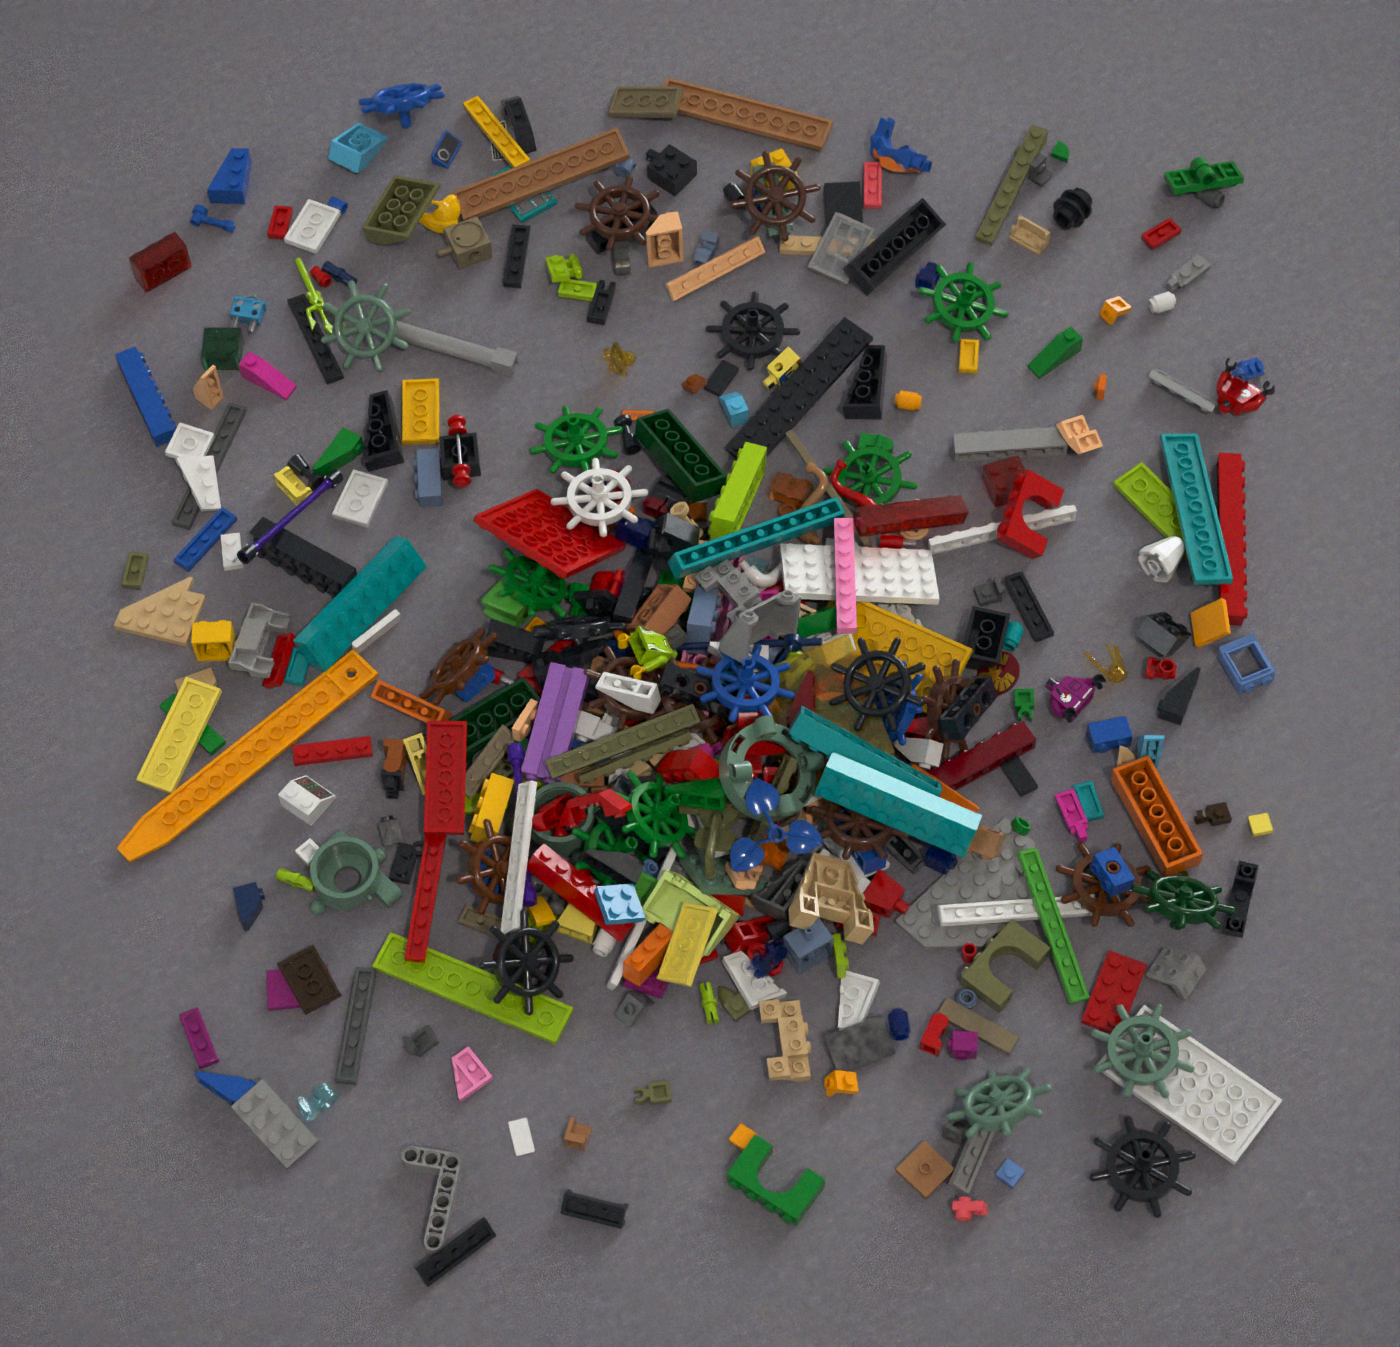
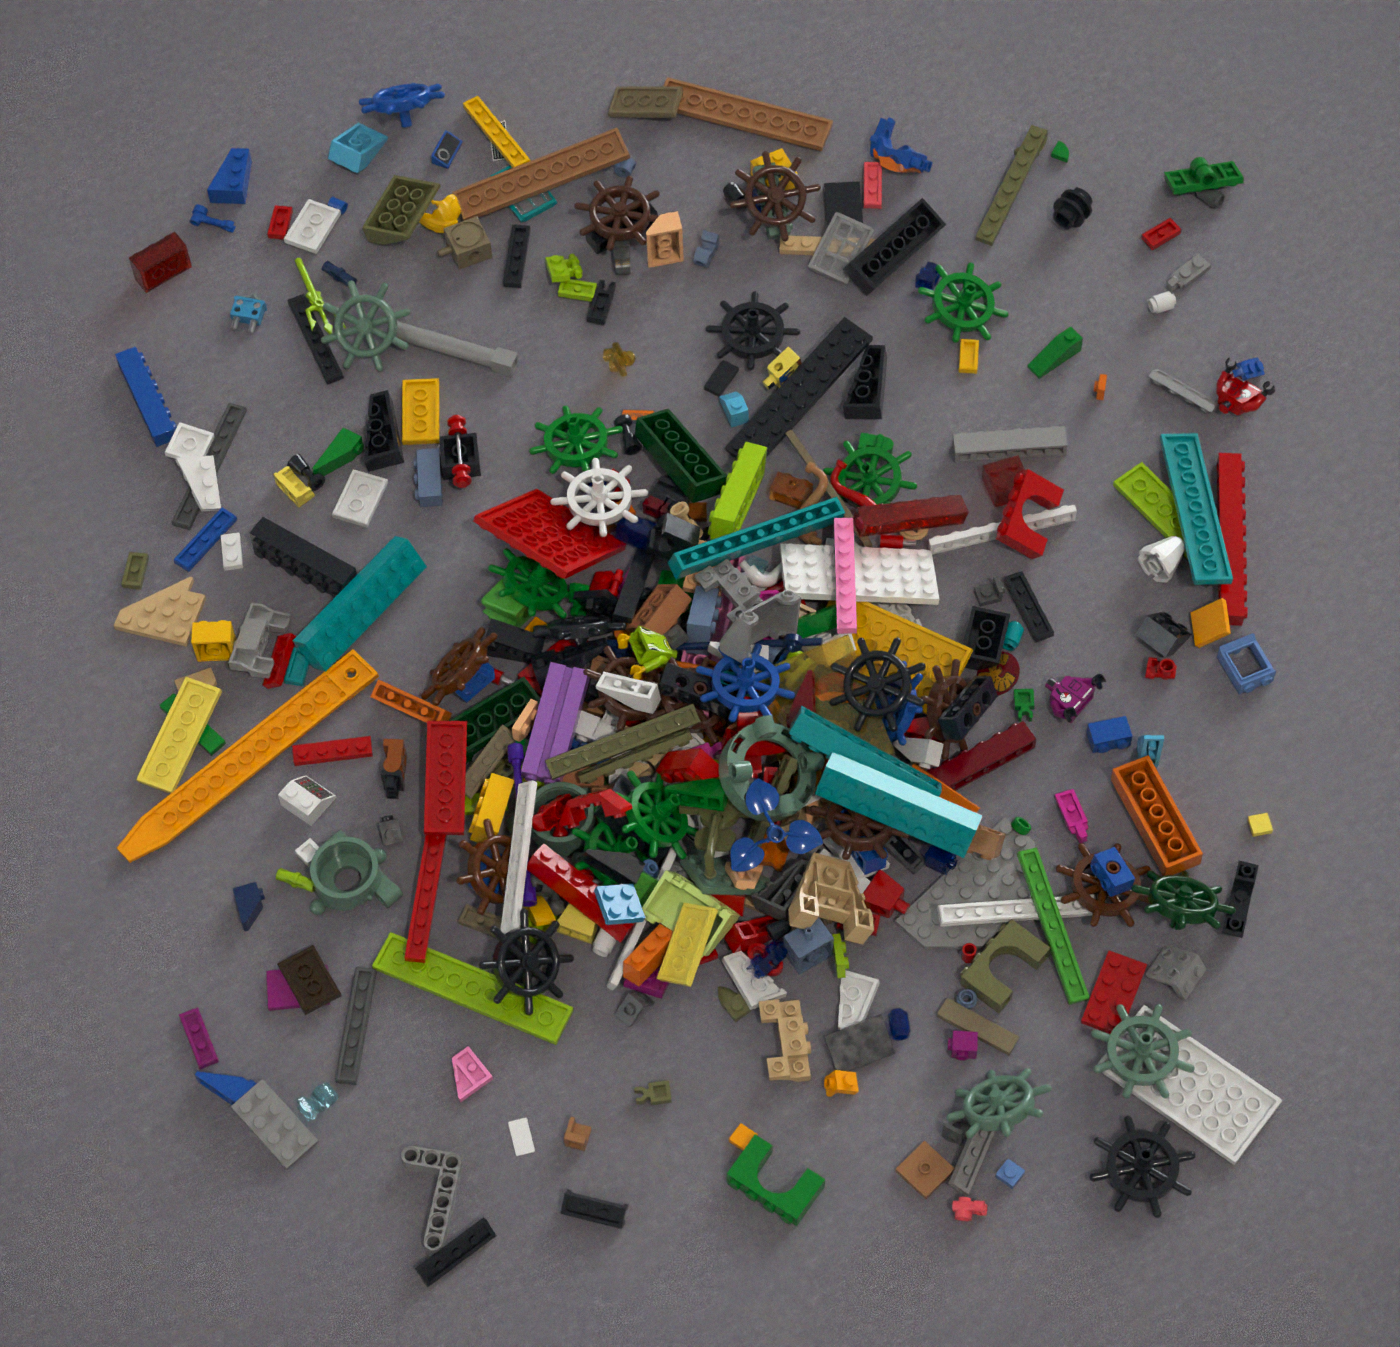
(208, 389): light nougat slope -> none
(222, 348): clear green brick -> none
(249, 552): dark purple hose -> none
(266, 376): dark pink slope -> none
(323, 279): red pin -> none
(376, 631): white tile -> none
(405, 862): black hinge -> none
(417, 753): light yellow slope -> none
(420, 1042): dark grey bracket -> none
(520, 123): black slope -> none
(670, 169): black hinge -> none
(694, 383): dark orange plate -> none
(709, 1003): lime pin -> none
(715, 268): light nougat tile -> none
(786, 508): dark orange tile -> none
(908, 400): light orange brick -> none
(931, 1039): red leg -> none
(1018, 776): black tile -> none
(1029, 235): tan hinge -> none
(1038, 171): dark grey bracket -> none
(1078, 435): light nougat slope -> none
(1089, 800): teal tile -> none
(1113, 308): light orange bracket -> none
(1117, 670): clear yellow plant -> none
(1125, 756): tan tile -> none
(1178, 698): black slope -> none
(1215, 813): dark brown plate -> none

